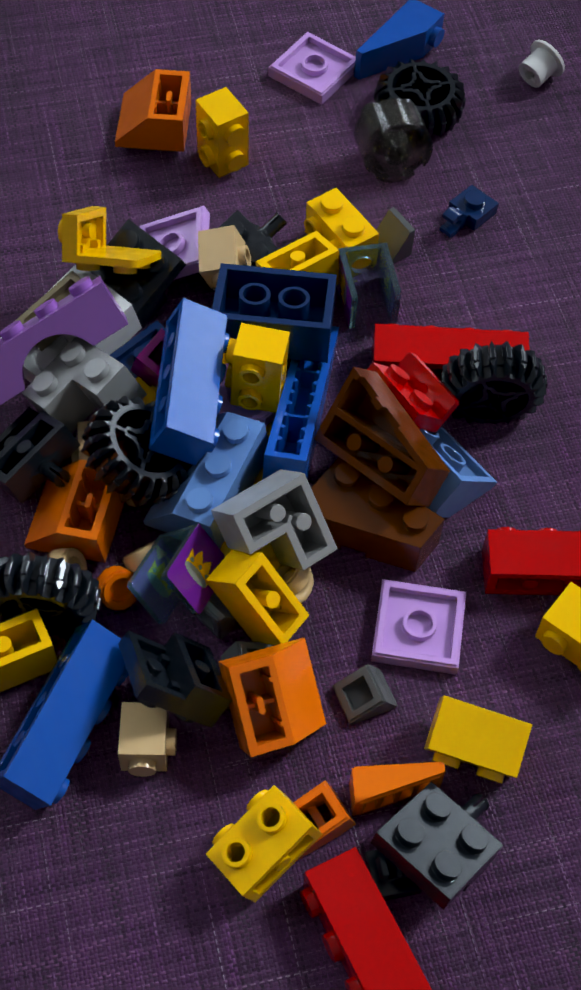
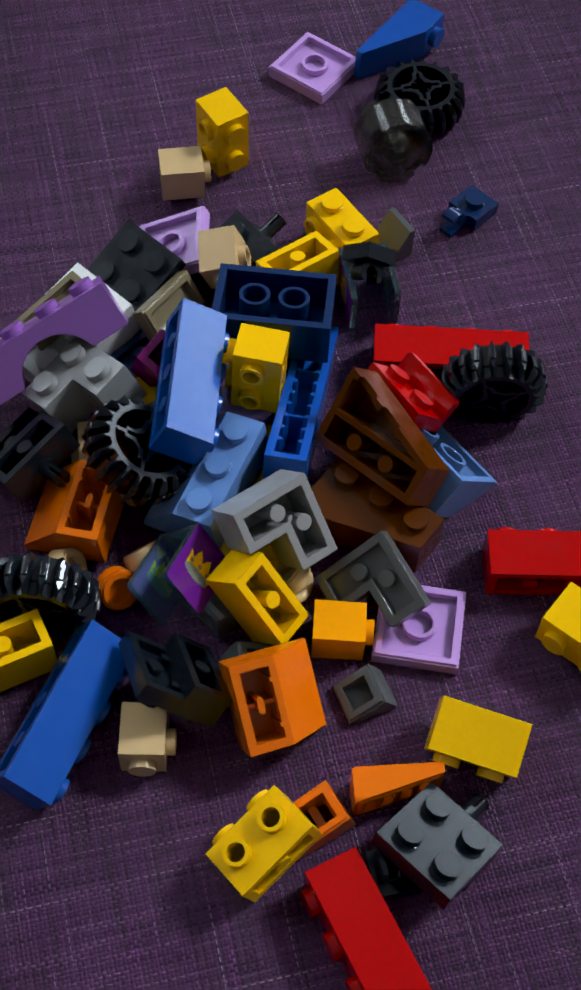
(84, 243): yellow bracket -> none
(156, 112): orange slope -> none
(159, 307): none -> dark tan tile
(183, 173): none -> tan brick
(341, 630): none -> light orange brick
(368, 260): none -> black tile
(376, 570): none -> dark grey plate
(541, 64): white piece -> none

